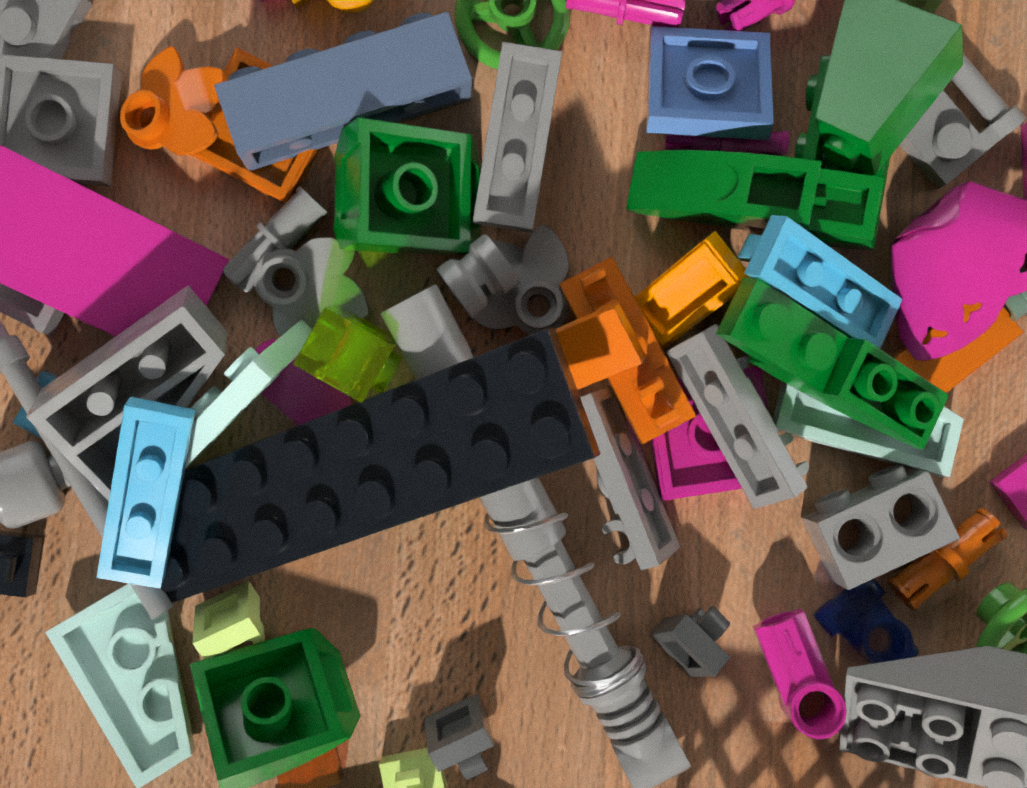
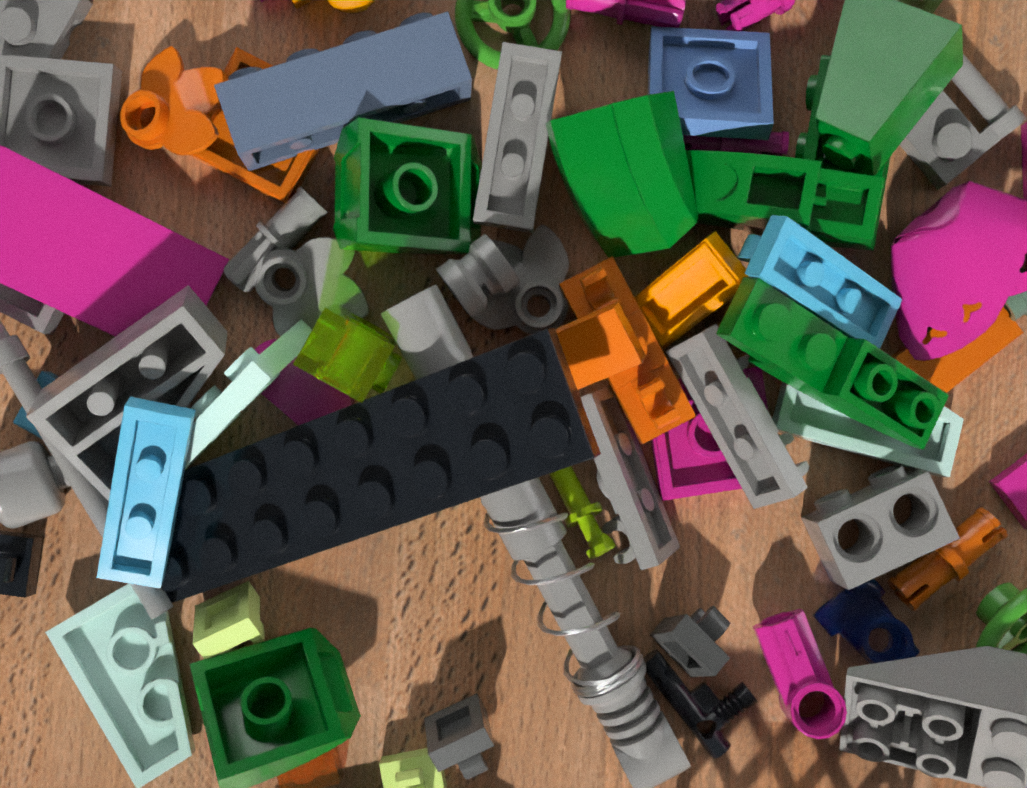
(581, 511): none -> lime piece
(627, 173): none -> green slope
(699, 703): none -> black hose

